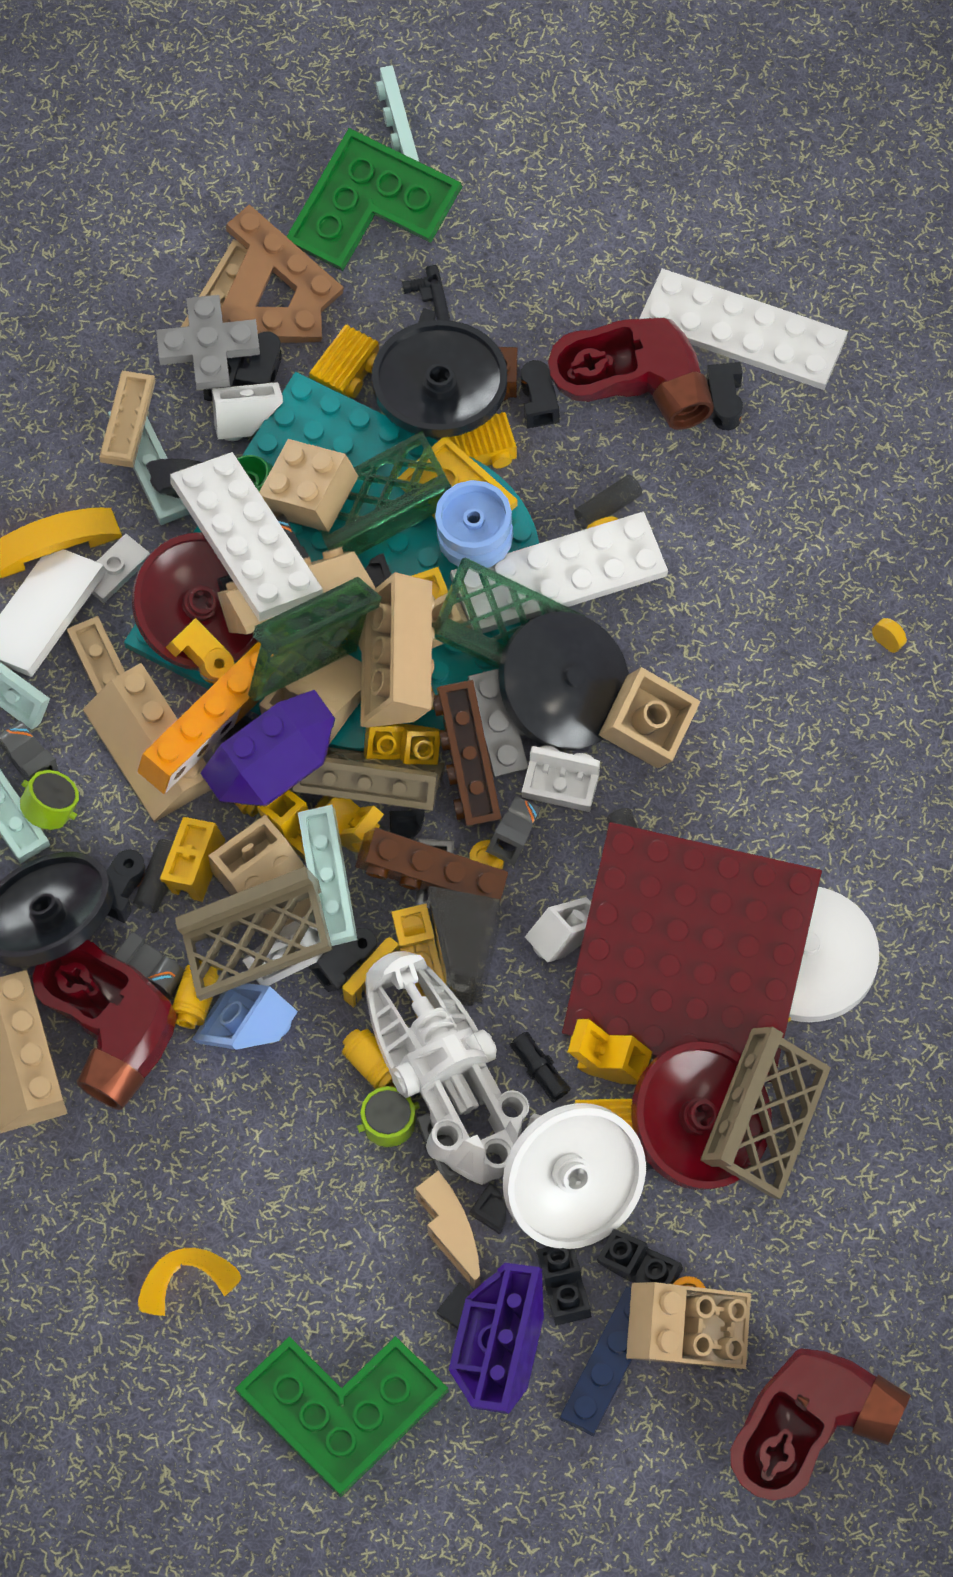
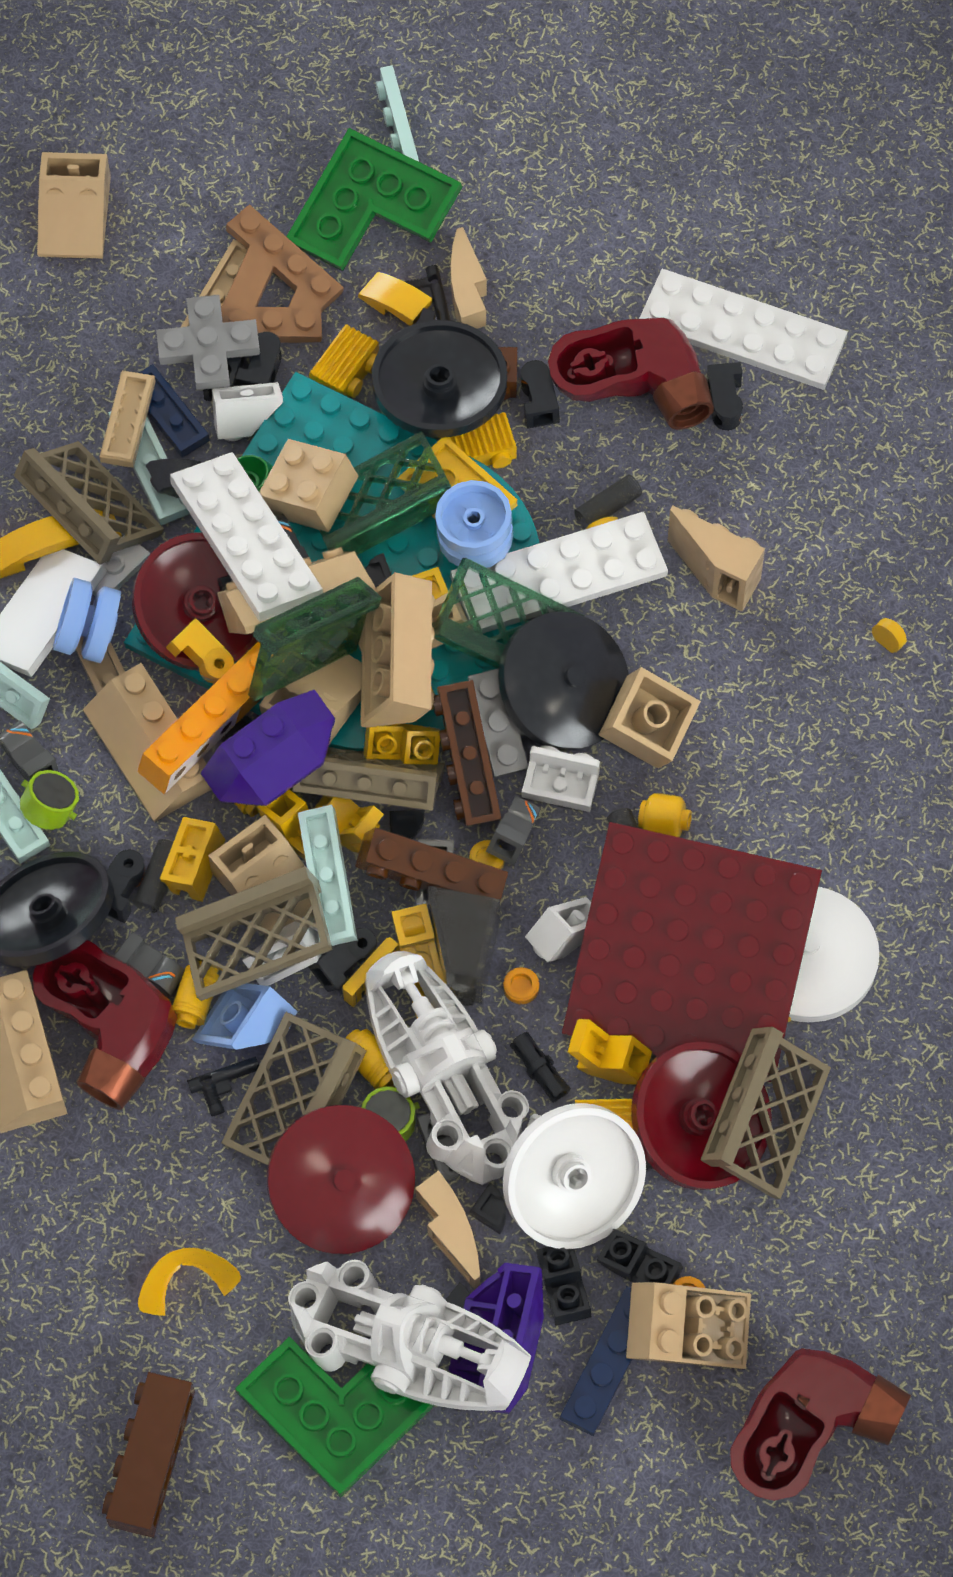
(73, 205): none -> tan slope
(76, 510): none -> dark tan fence
(92, 622): none -> light blue wheel
(149, 1455): none -> reddish brown brick
(174, 417): none -> dark blue plate
(220, 1082): none -> black hose
(330, 1090): none -> dark tan fence
(340, 1179): none -> dark red dish
(396, 296): none -> yellow slope
(406, 1339): none -> white piece
(467, 282): none -> tan slope
(521, 985): none -> light orange tile
(664, 814): none -> yellow head
(719, 559): none -> tan slope

